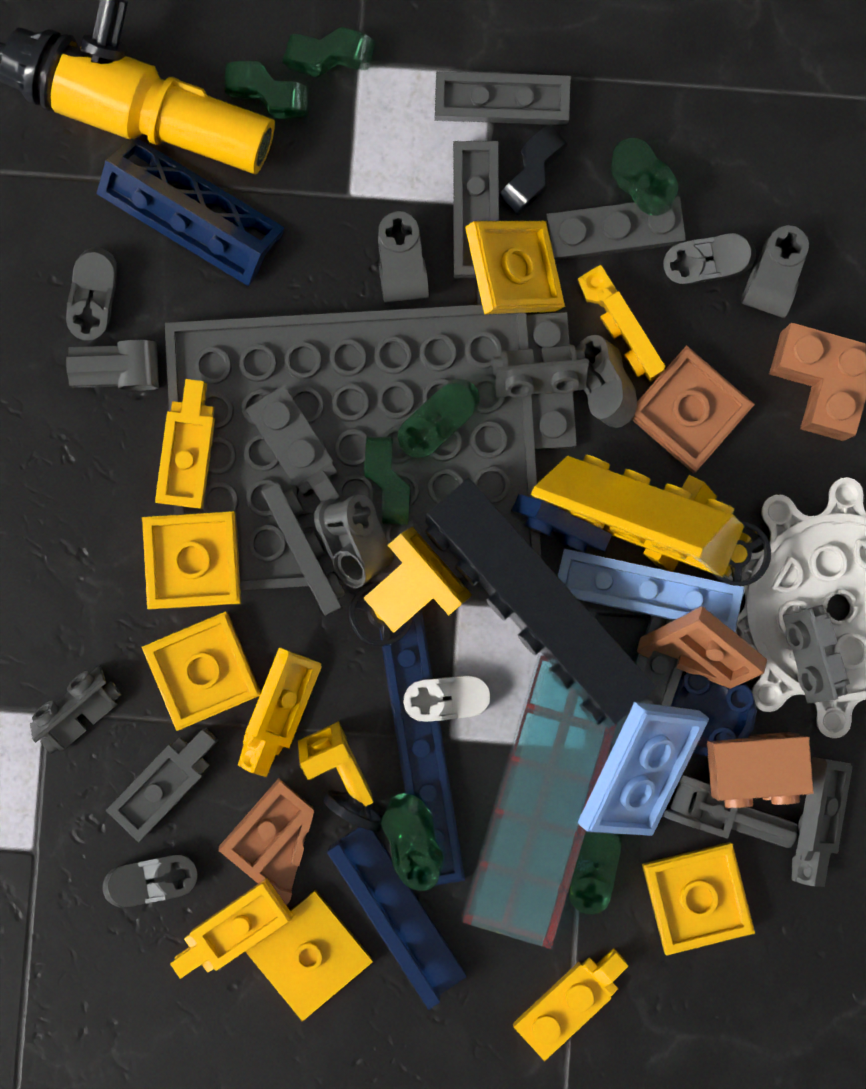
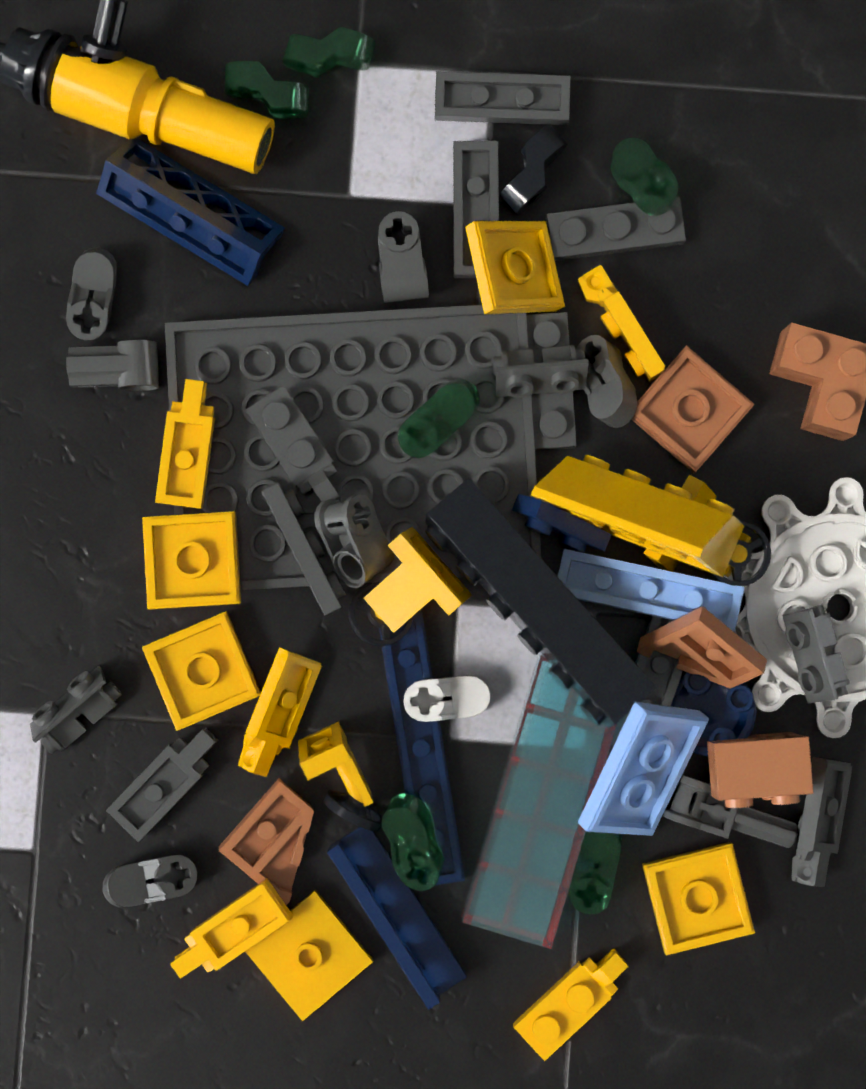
(379, 469): clear green piece -> none
(688, 264): dark grey piece -> none
(775, 278): dark grey piece -> none

